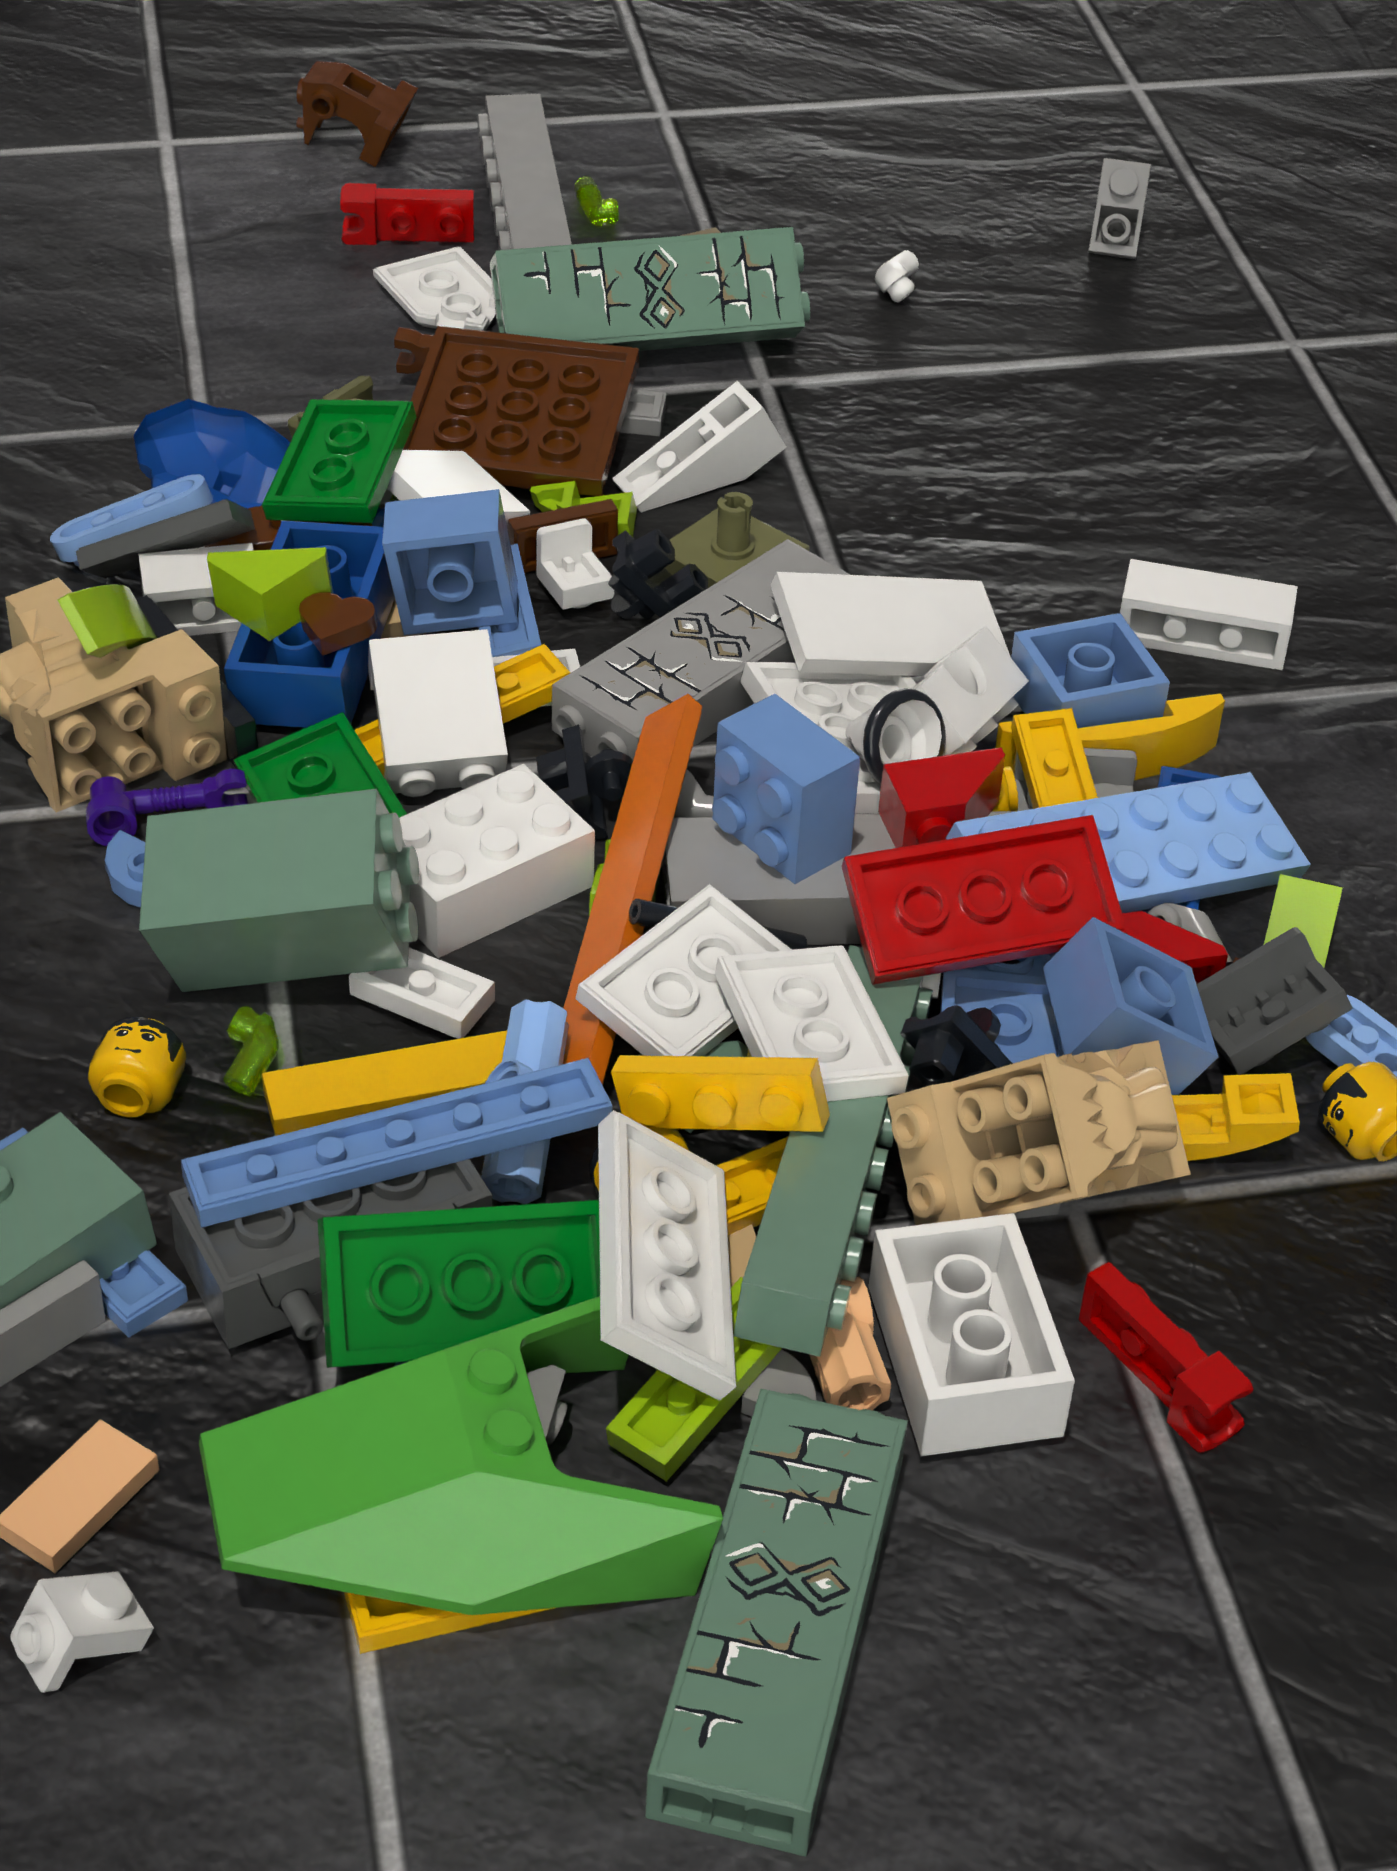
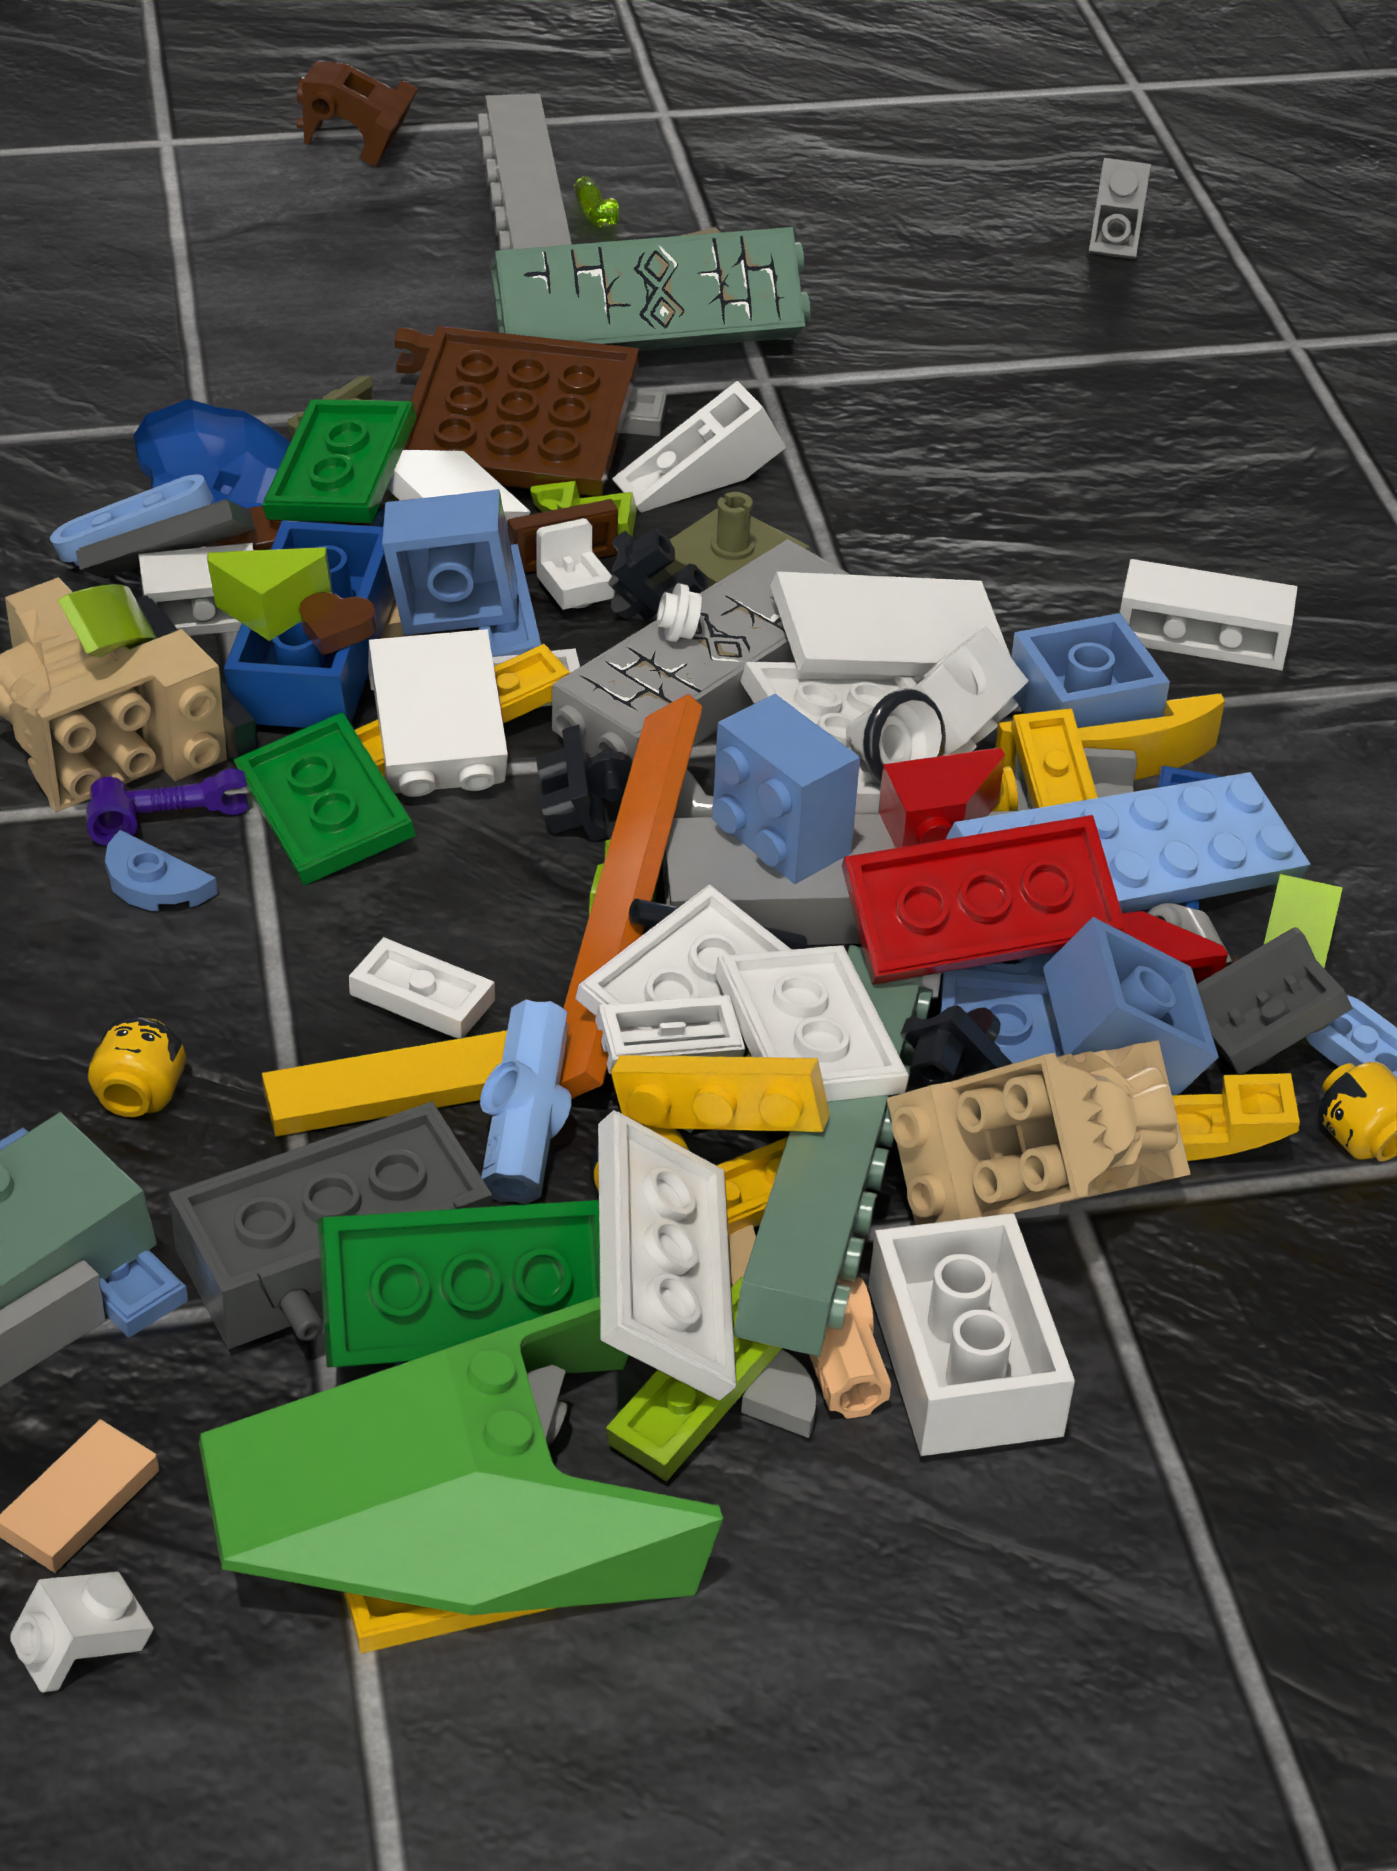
(258, 1049): clear neon green arm -> none
(278, 891): sand green brick -> none
(394, 1142): medium blue tile -> none
(406, 214): red plate -> none
(441, 289): white tile -> none
(494, 858): white brick -> none
(673, 1035): none -> white tile
(679, 613): none -> white plate
(777, 1624): sand green brick -> none
(894, 275): white arm -> none
(1165, 1359): red plate -> none

